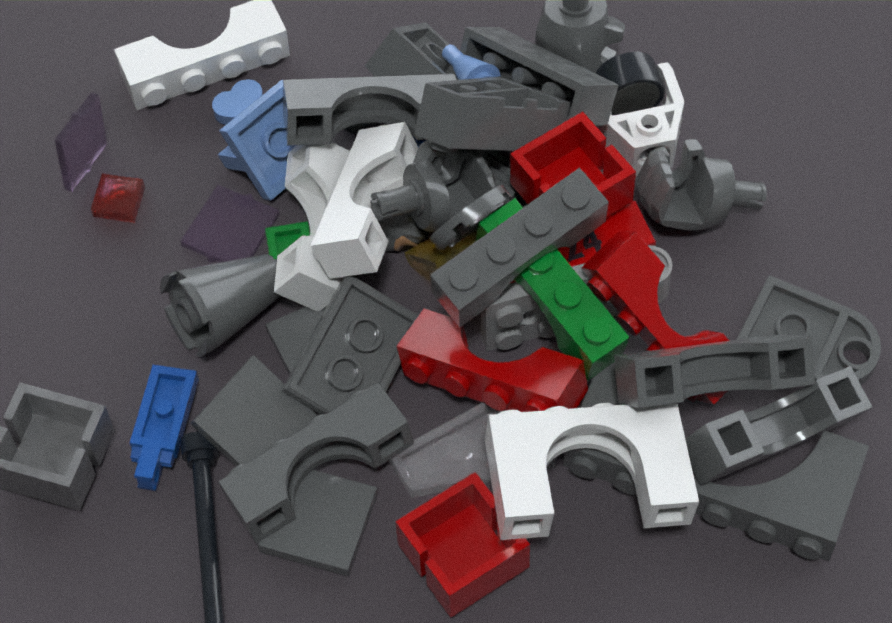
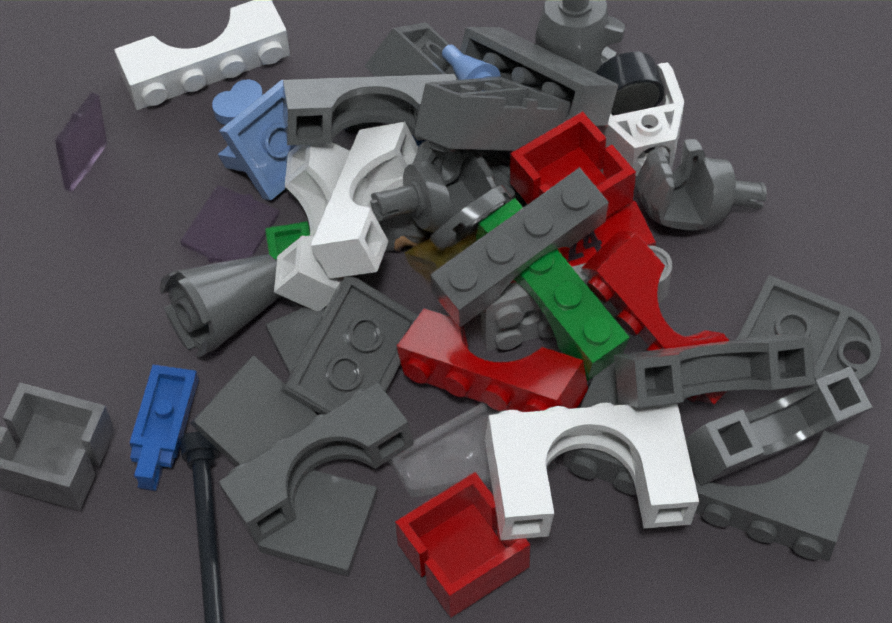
(118, 197): clear red tile -> none

